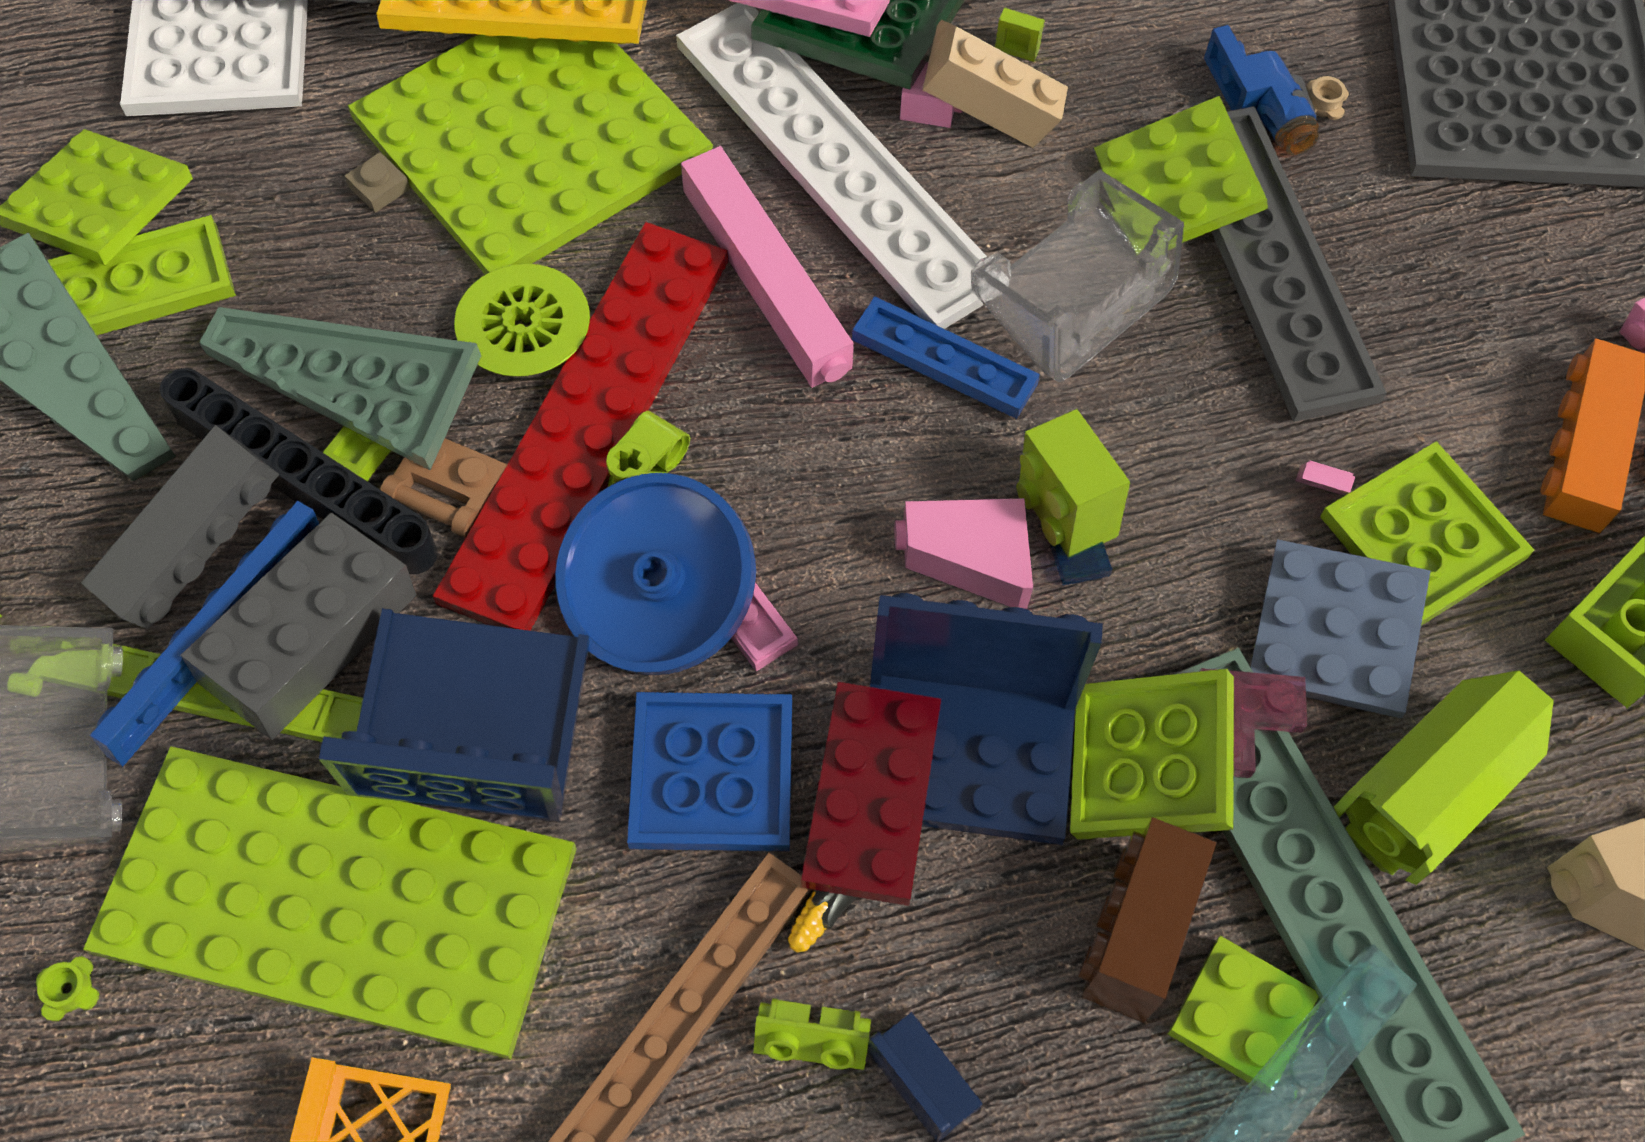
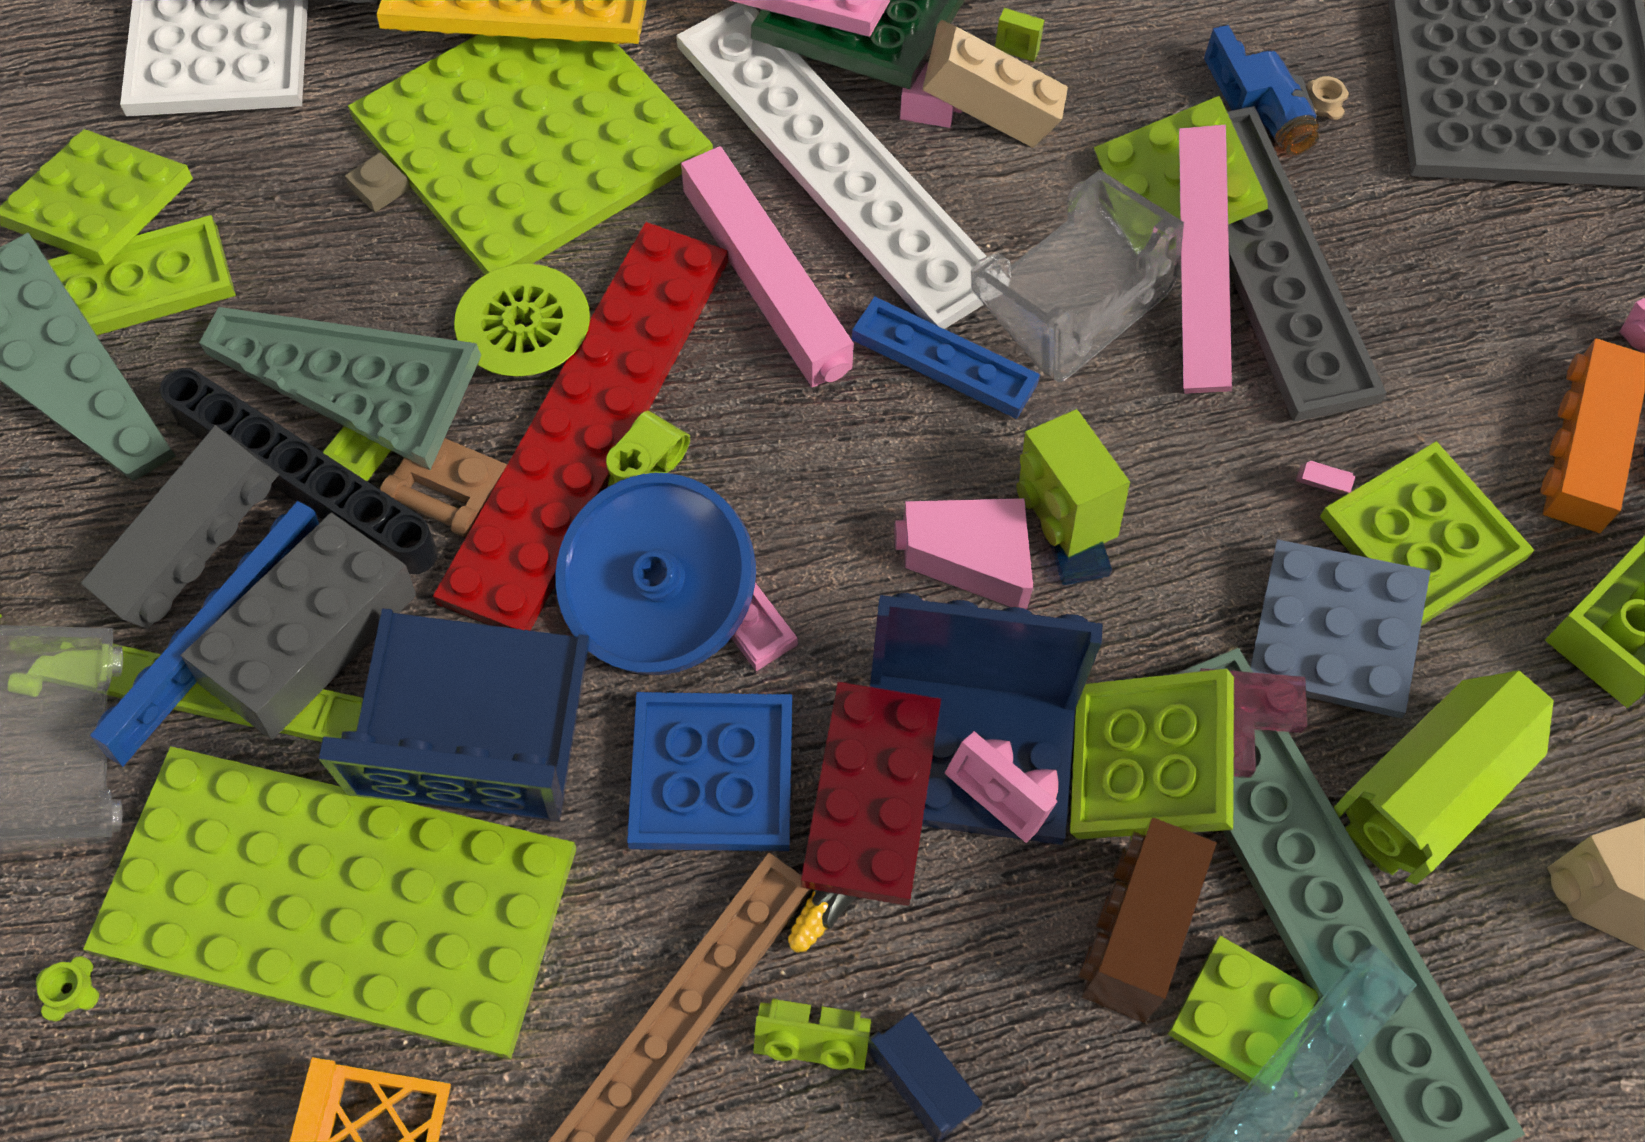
(992, 779): none -> bright pink tile
(1205, 260): none -> bright pink tile

